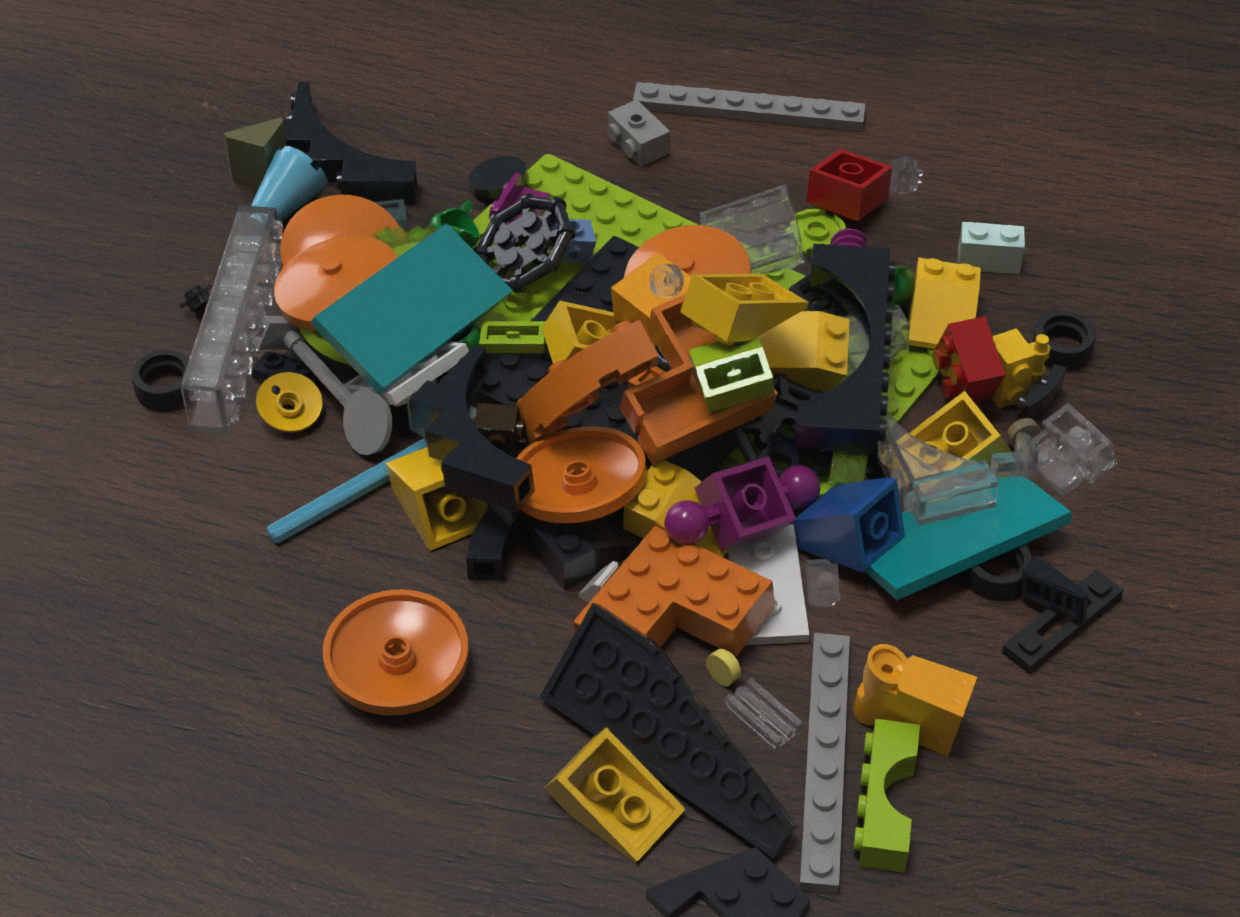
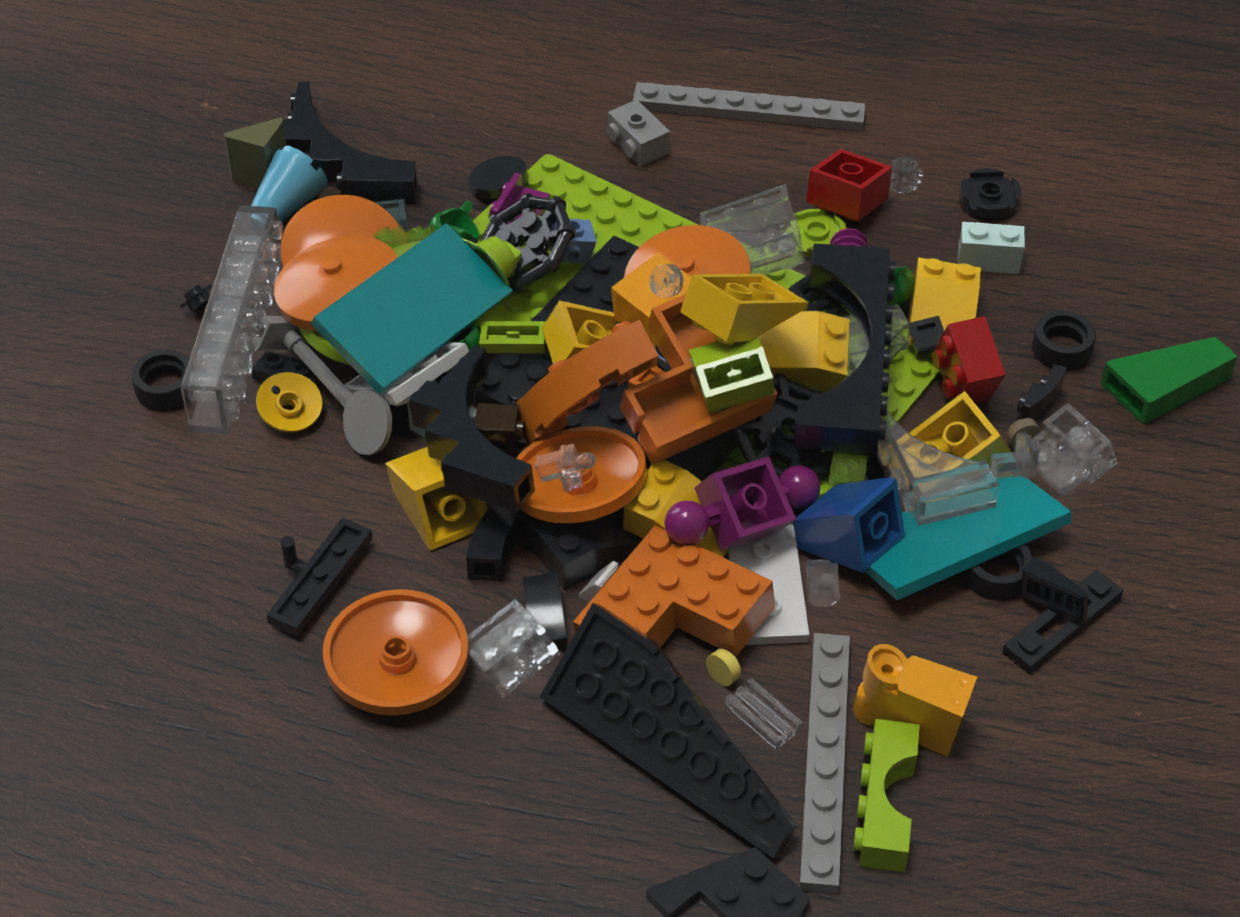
(317, 576): none -> black plate
(335, 498): medium azure axle -> none
(498, 255): none -> lime piece
(510, 647): none -> clear brick
(545, 604): none -> black slope
(564, 465): none -> clear piece
(615, 796): yellow slope -> none
(925, 334): none -> black tile
(1004, 195): none -> black plate
(1021, 363): yellow brick -> none
(1167, 377): none -> green slope

